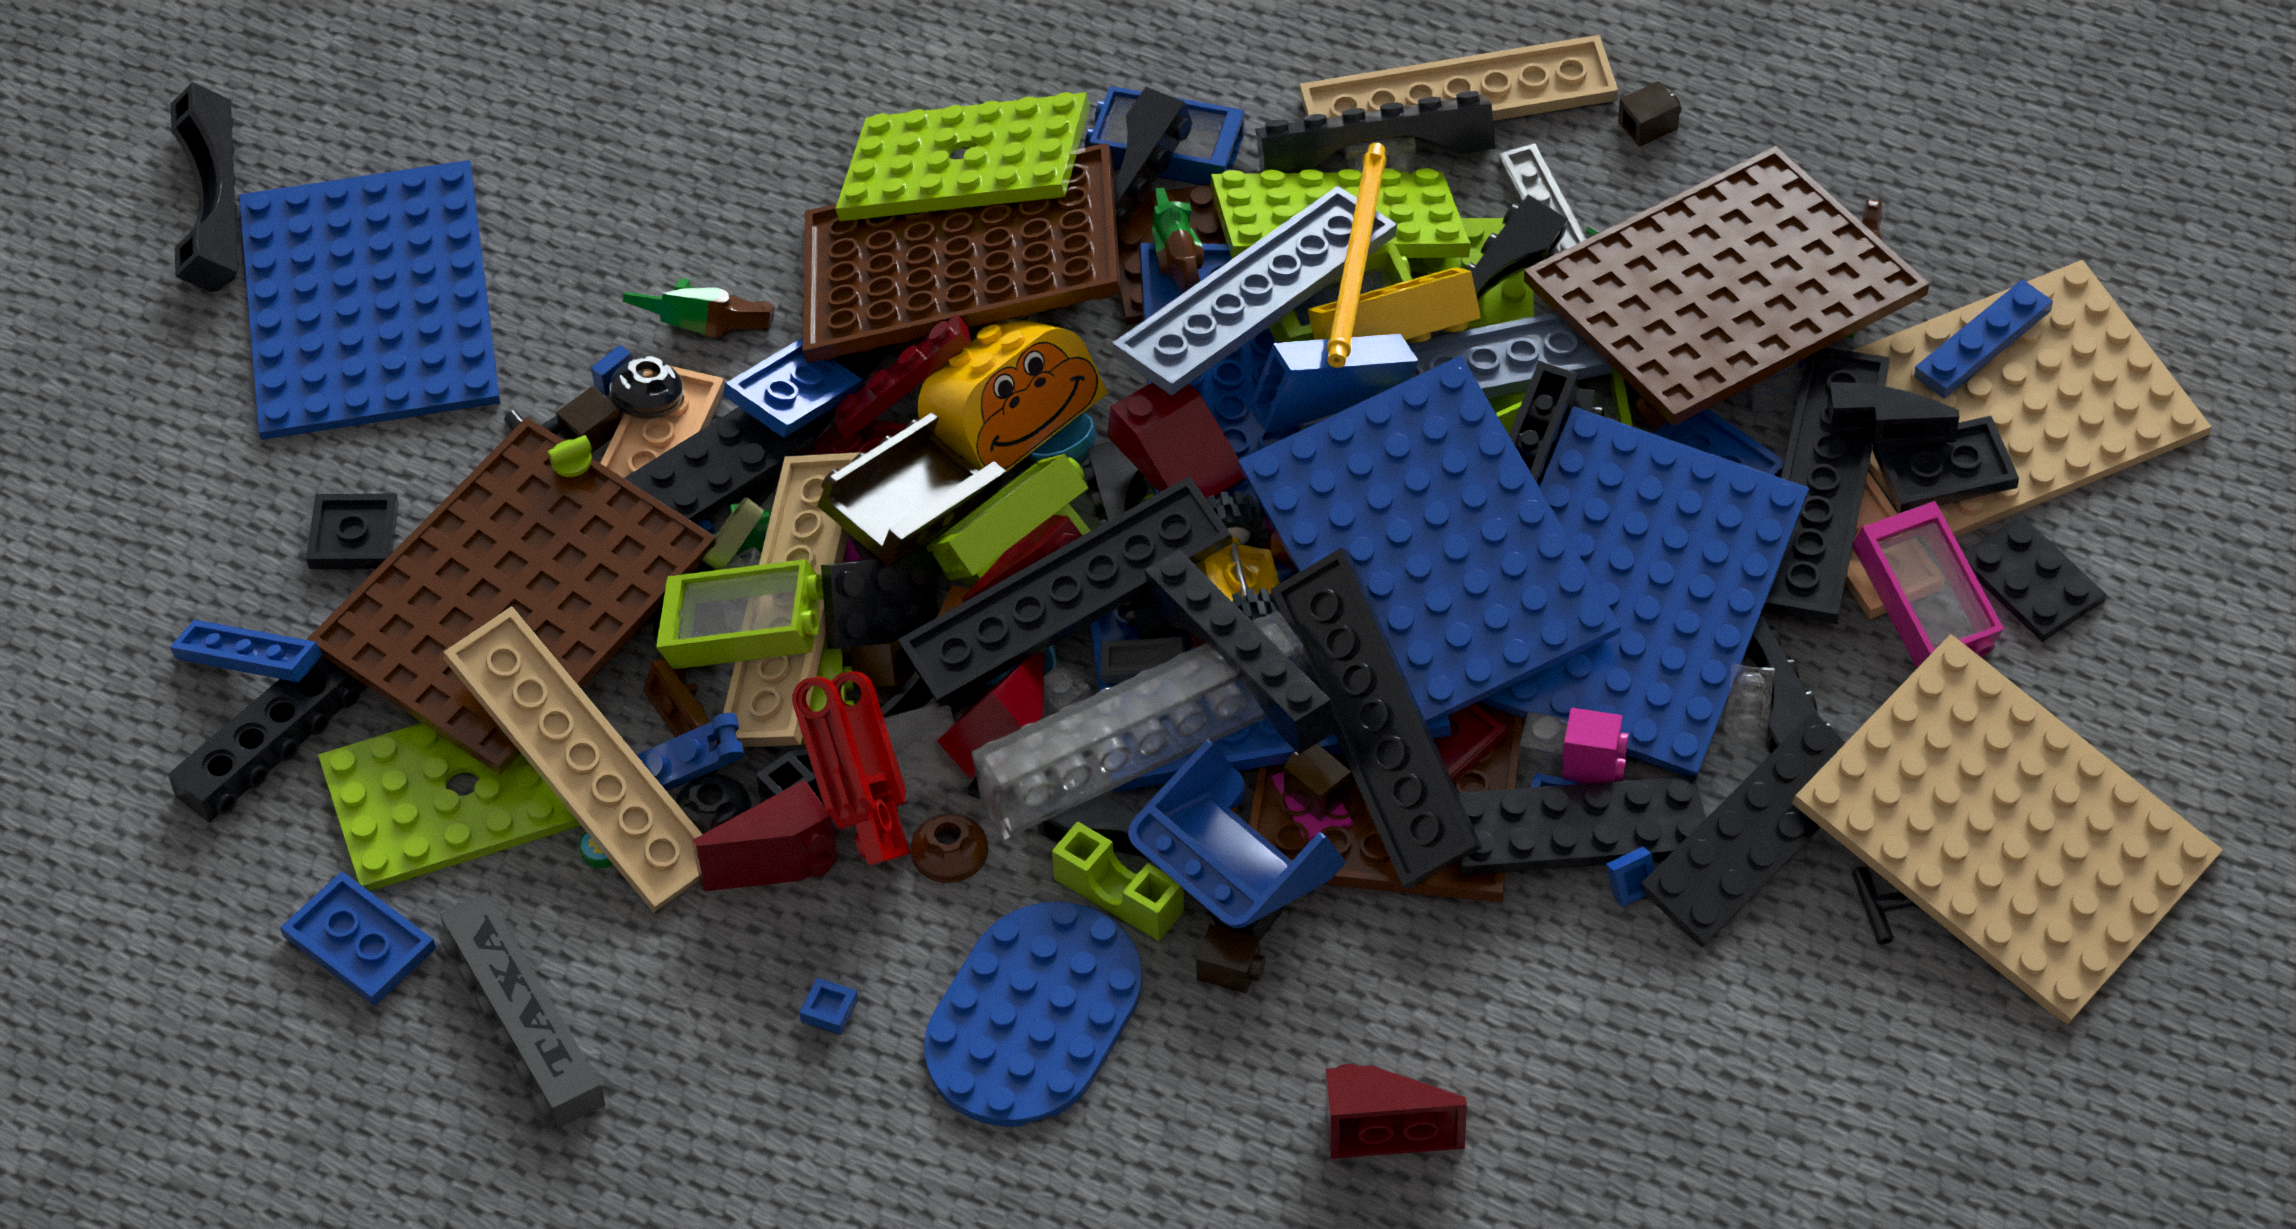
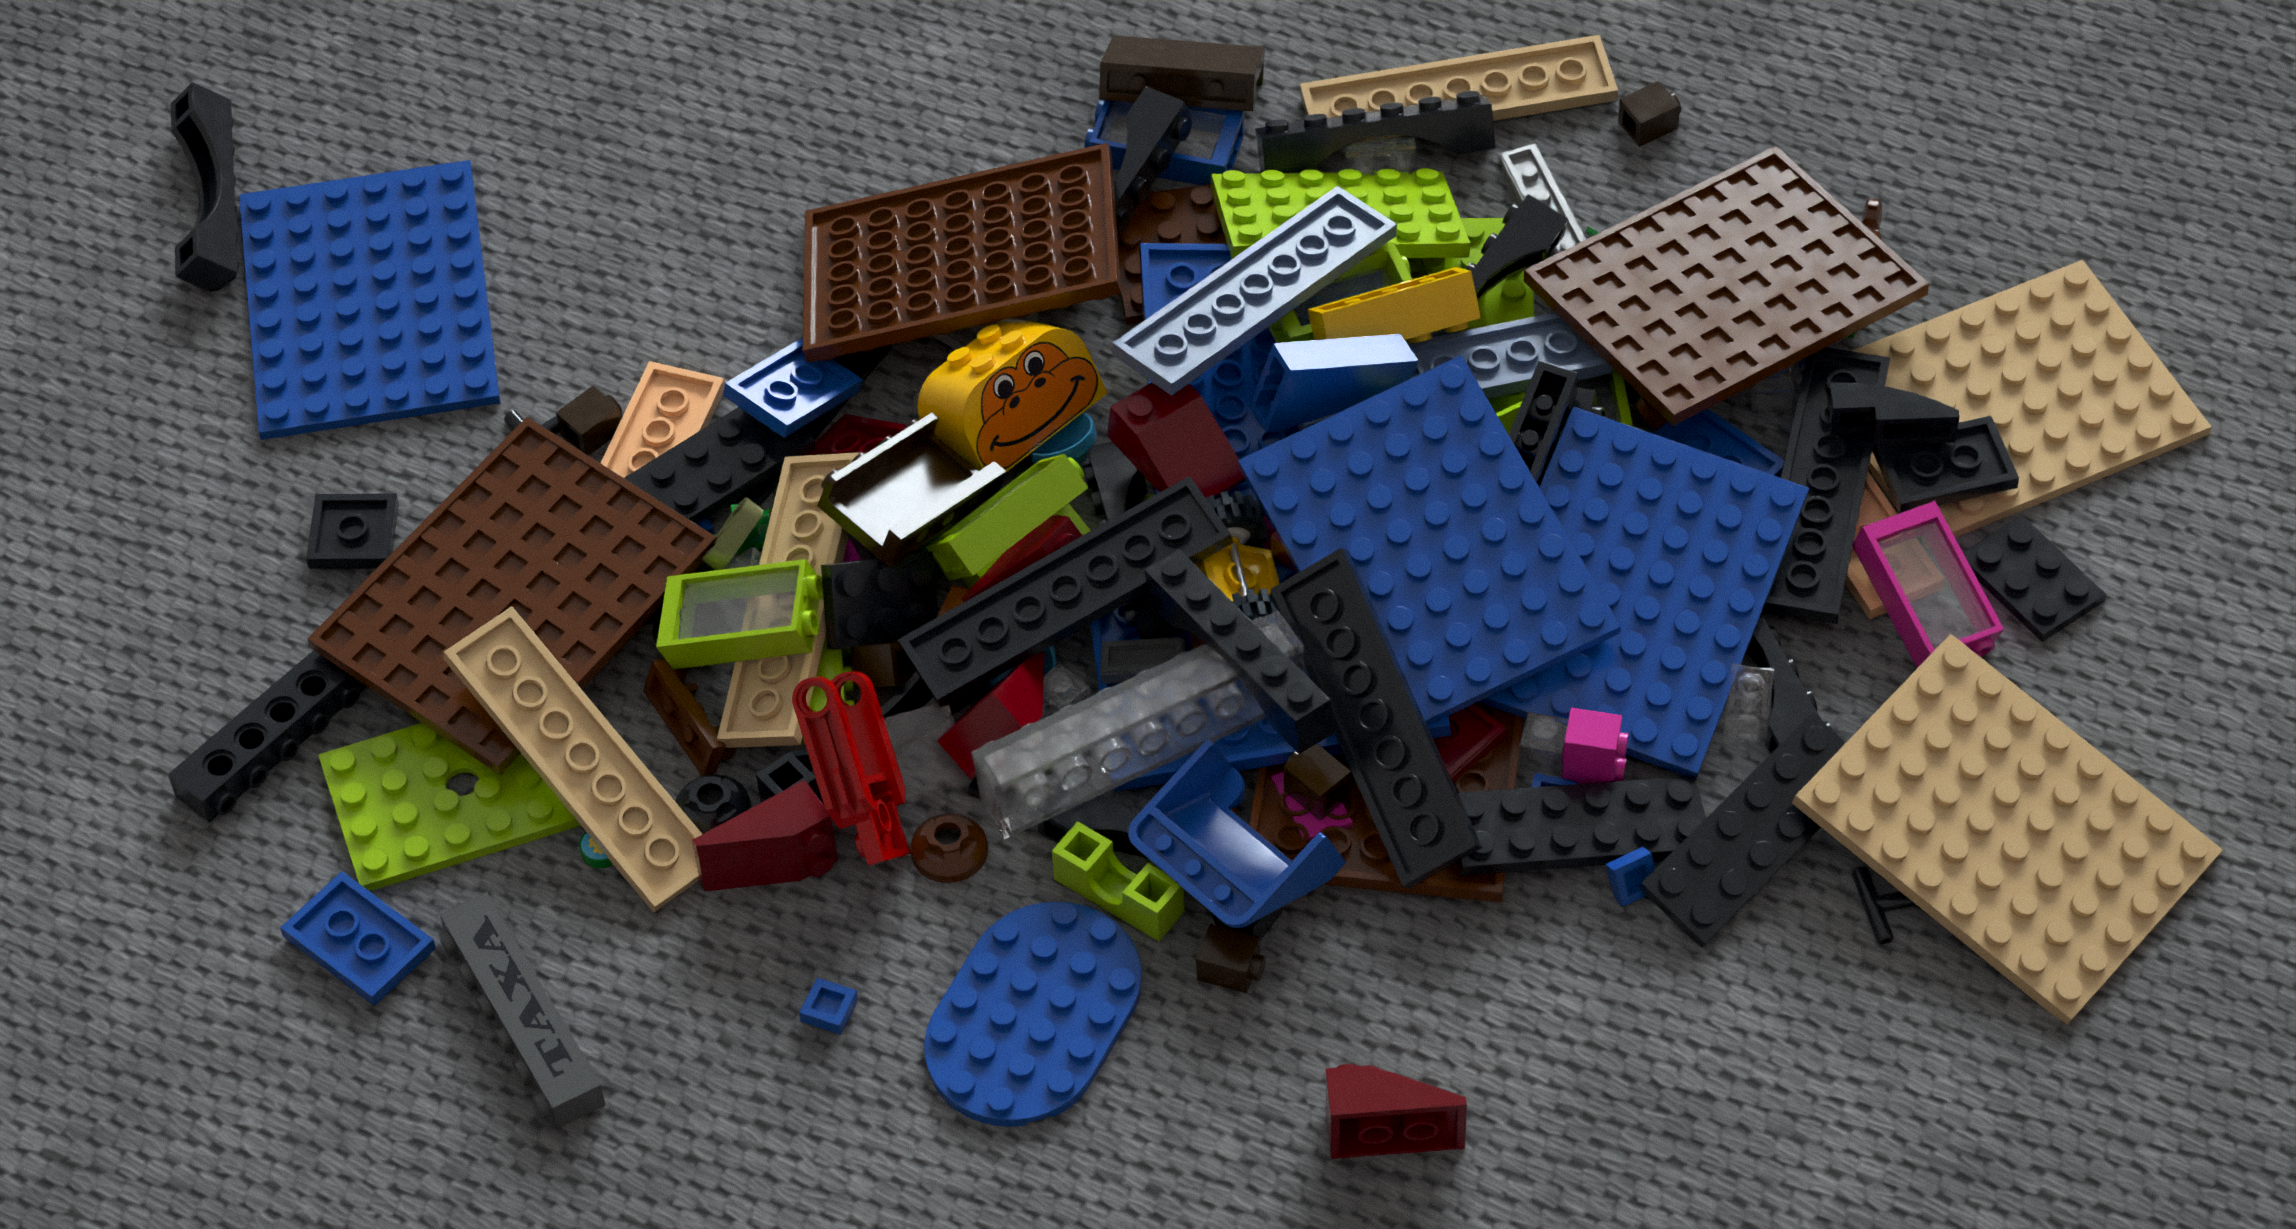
(246, 650): blue plate -> none
(571, 457): lime plate -> none
(605, 368): blue plate -> none
(646, 396): black piece -> none
(695, 752): blue plate -> none
(704, 309): animal -> none
(910, 370): dark red plate -> none
(1012, 156): lime plate -> none
(1176, 244): animal -> none
(1187, 70): none -> dark brown panel
(1340, 345): yellow piece -> none
(1983, 338): blue plate -> none

